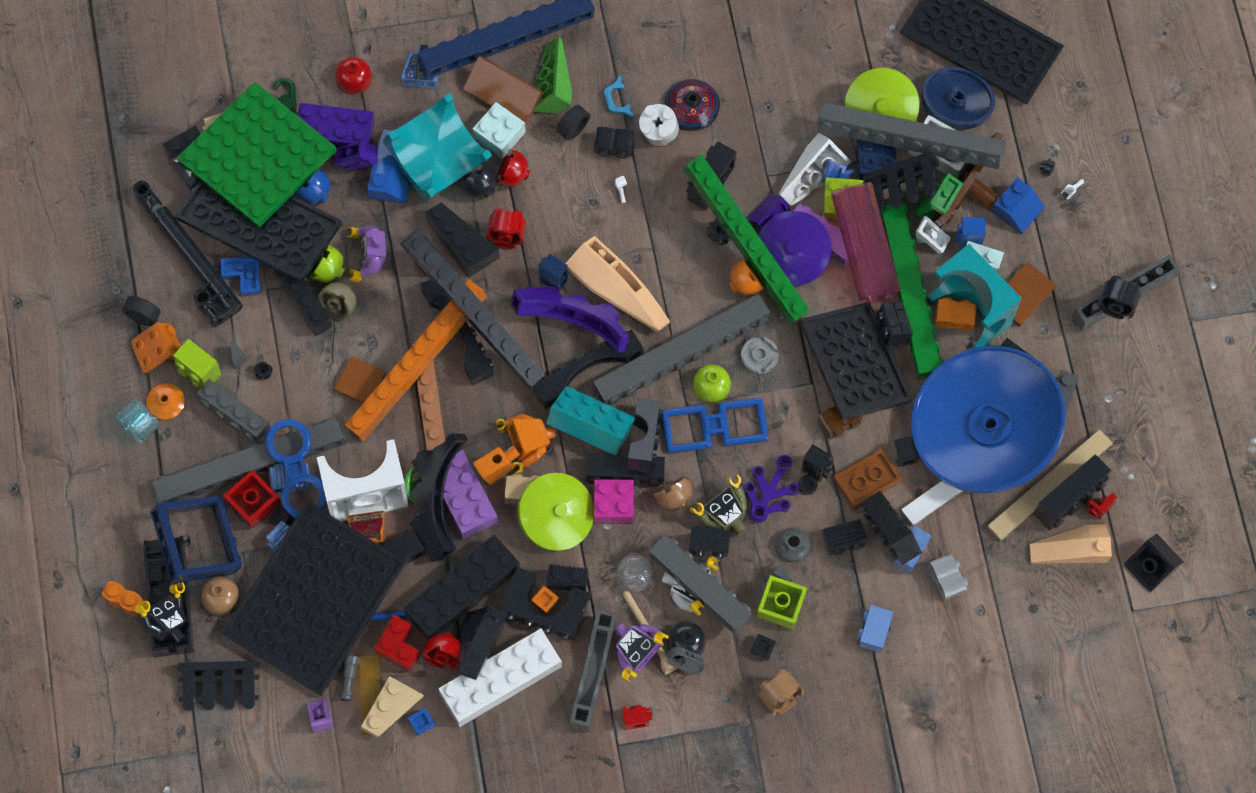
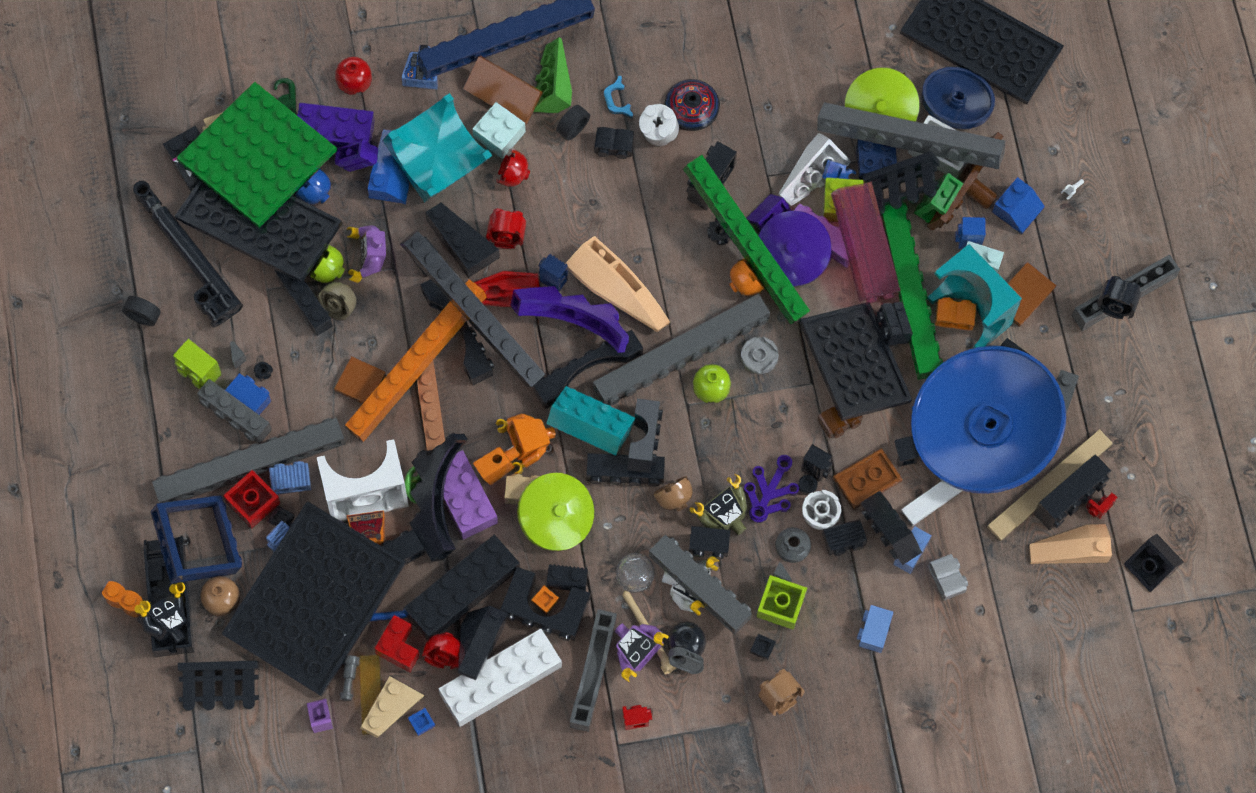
(137, 420): clear light blue brick -> none
(155, 346): orange bracket -> none
(168, 409): orange dish -> none
(244, 268): blue plate -> none
(249, 394): none -> blue brick
(294, 464): blue bar -> none
(481, 182): black cylinder -> none
(501, 285): none -> red piece
(613, 501): dark pink brick -> none
(619, 183): white hand -> none
(714, 425): blue bar -> none
(821, 509): none -> white cylinder
(931, 234): white slope -> none
(1047, 167): black plate -> none

